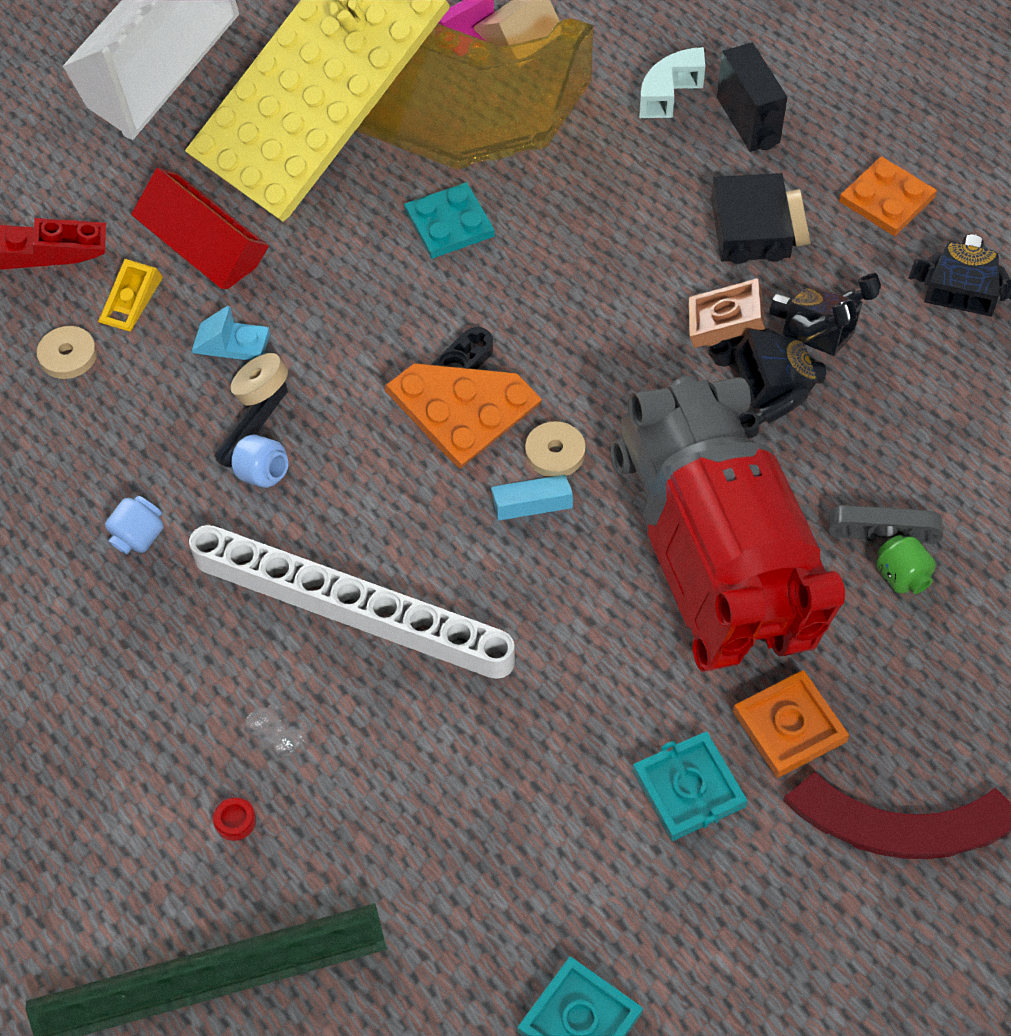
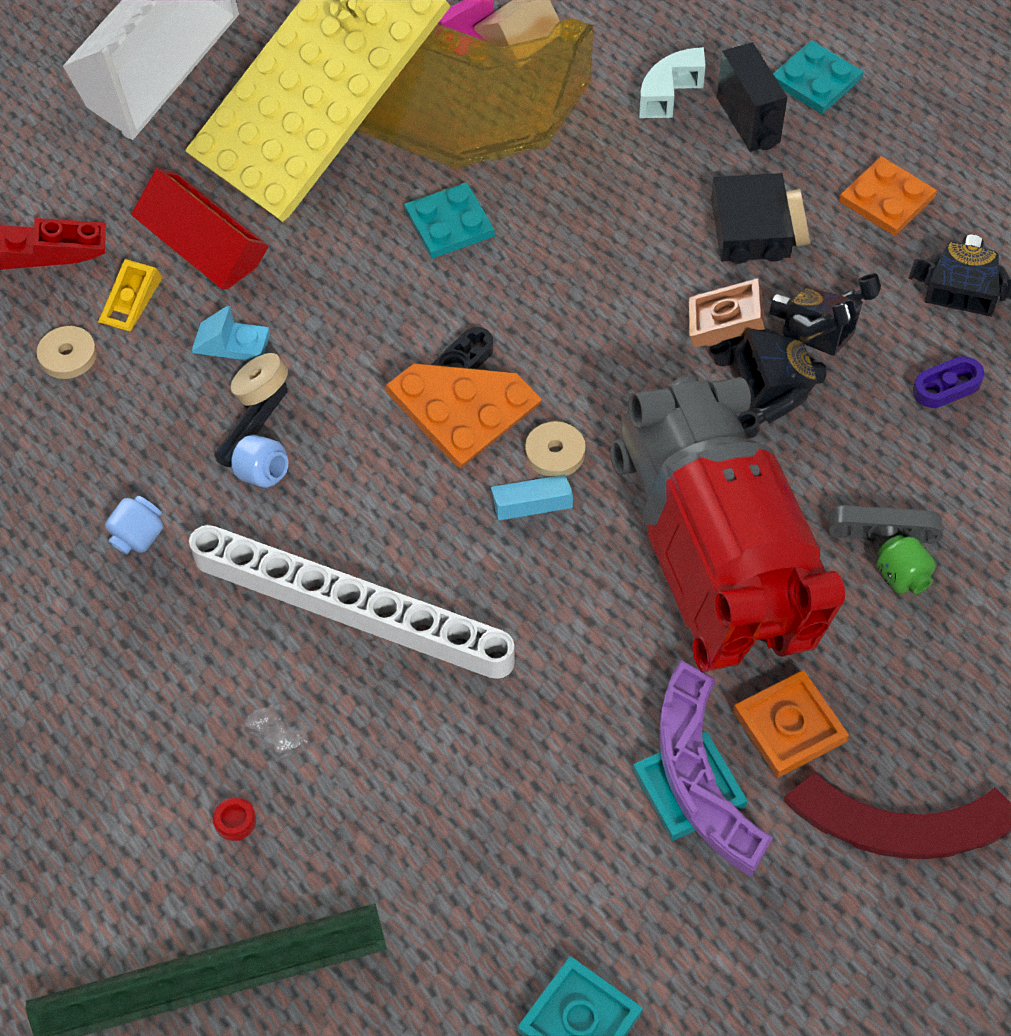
(692, 778): none -> medium lavender tile
(817, 76): none -> teal plate
(945, 382): none -> dark purple plate

